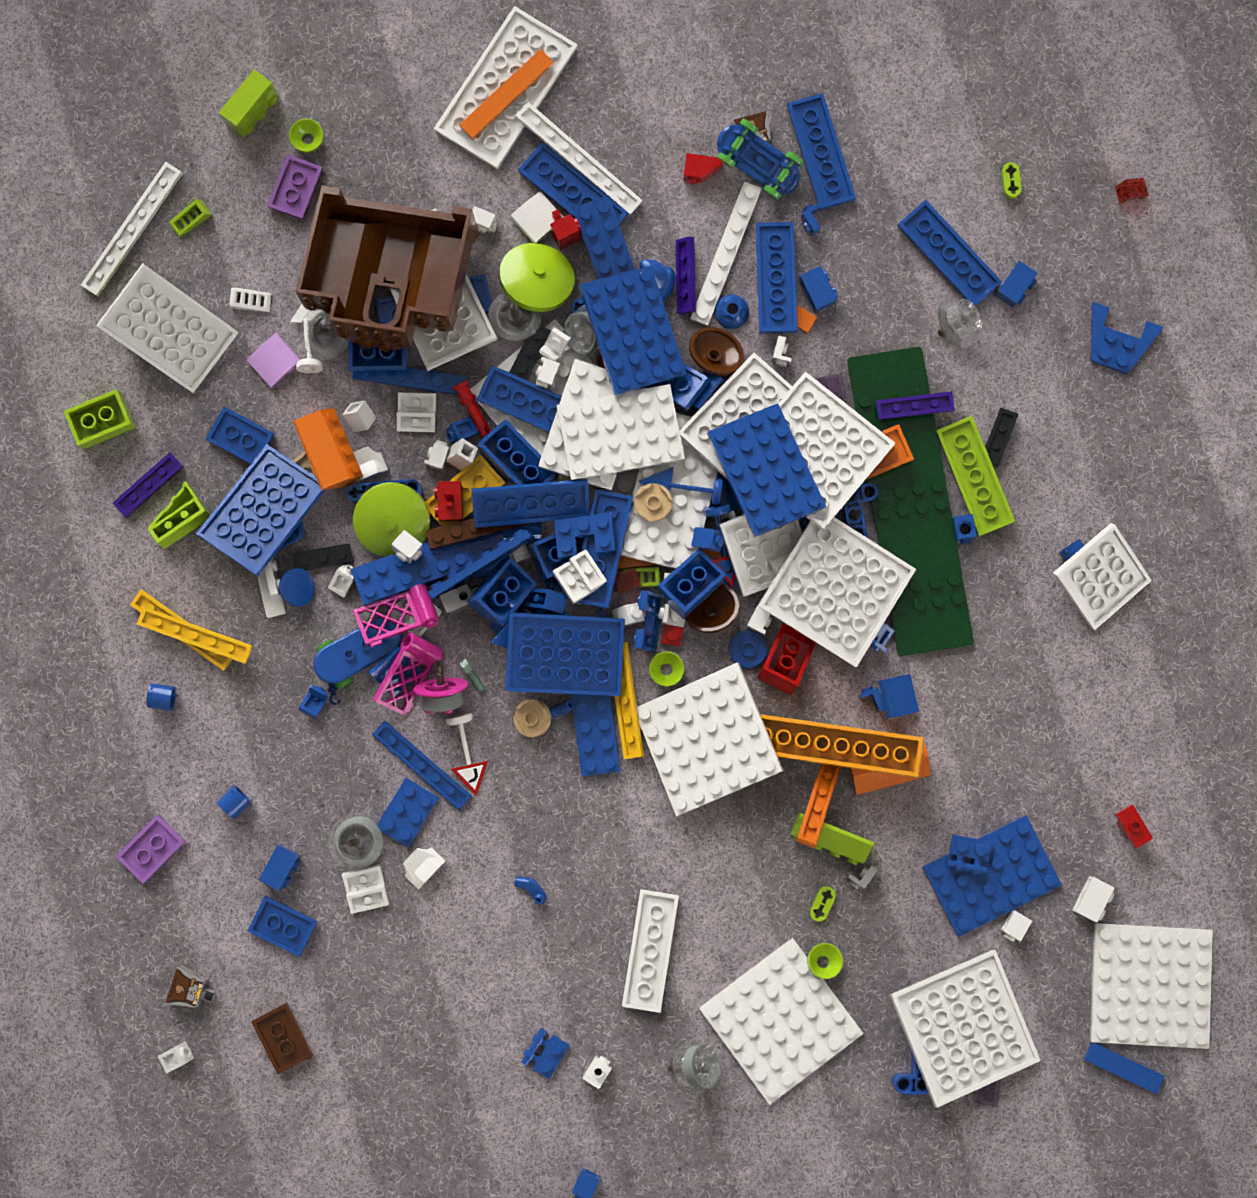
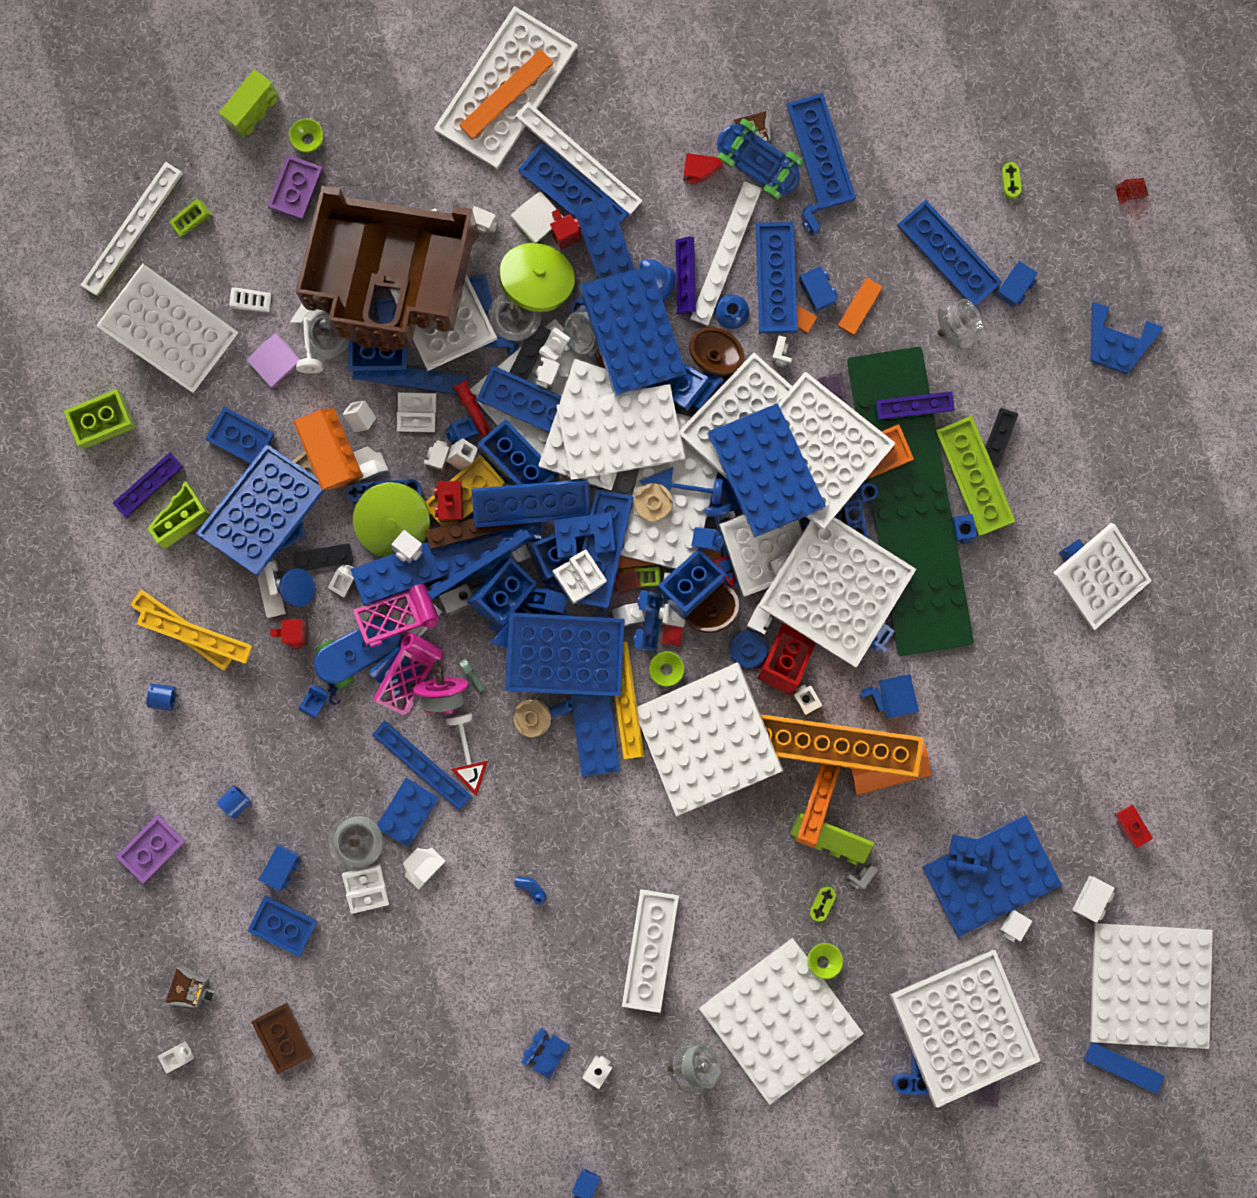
(293, 633): none -> red brick
(503, 343): none -> blue arm
(813, 703): none -> white brick
(860, 306): none -> orange tile

